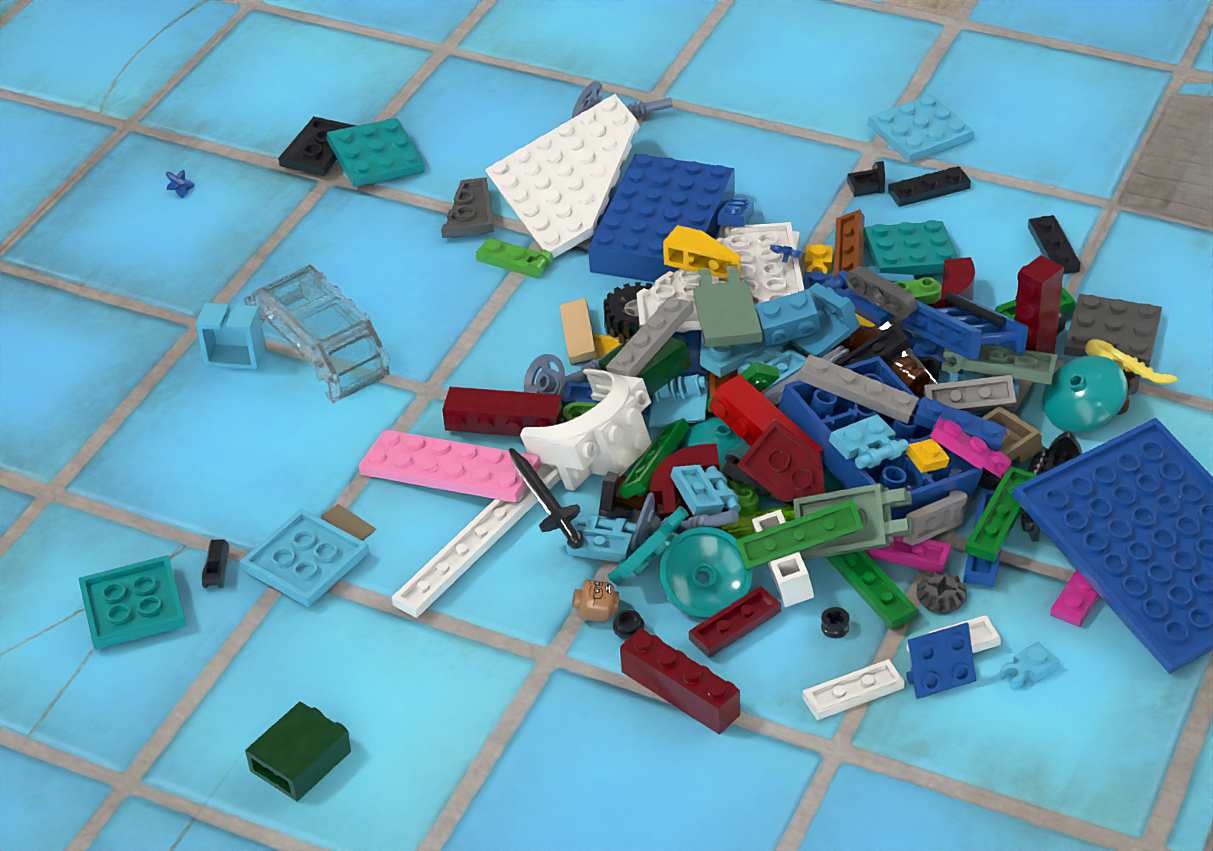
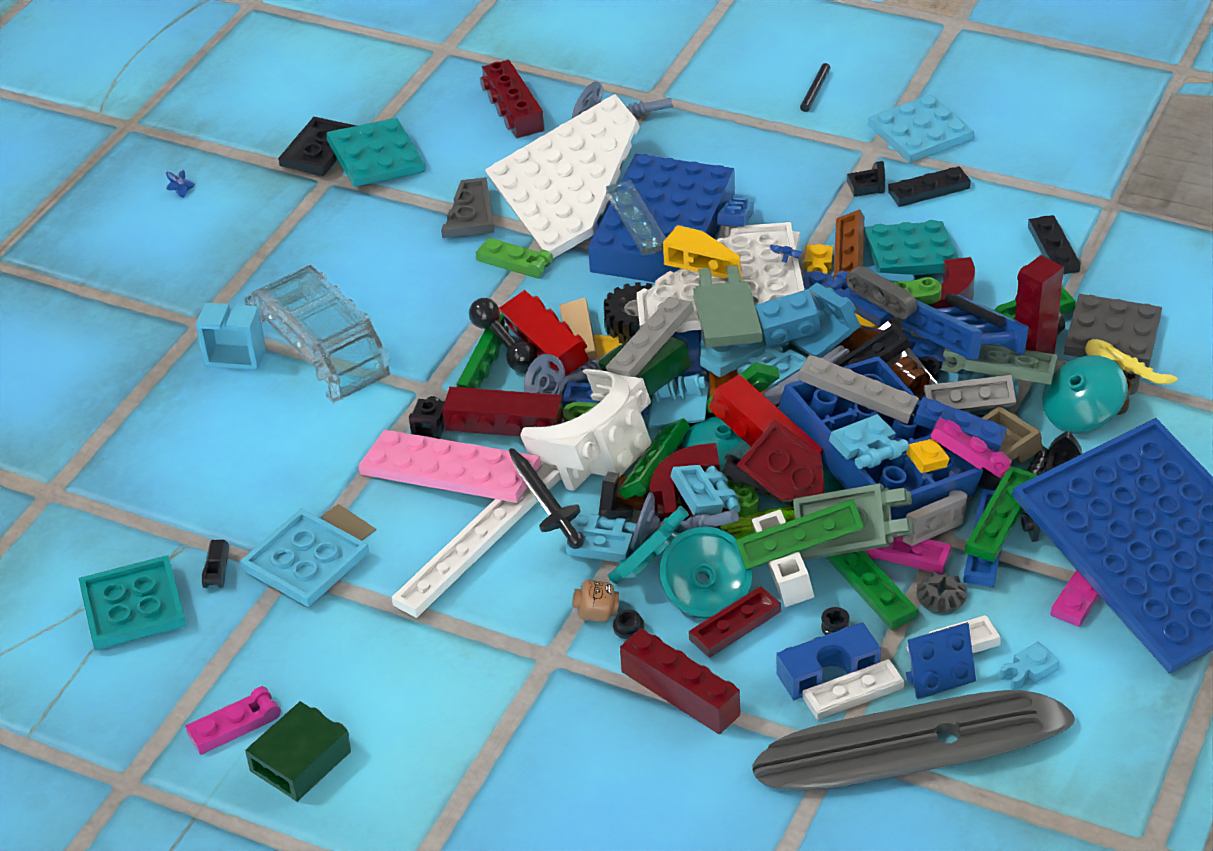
(233, 720): none -> dark pink plate
(428, 412): none -> black brick
(482, 358): none -> green plate
(485, 314): none -> black piece
(512, 99): none -> dark red brick
(541, 328): none -> red brick
(636, 217): none -> clear light blue plate
(803, 664): none -> blue arch
(815, 87): none -> black bar
(907, 740): none -> dark grey piece

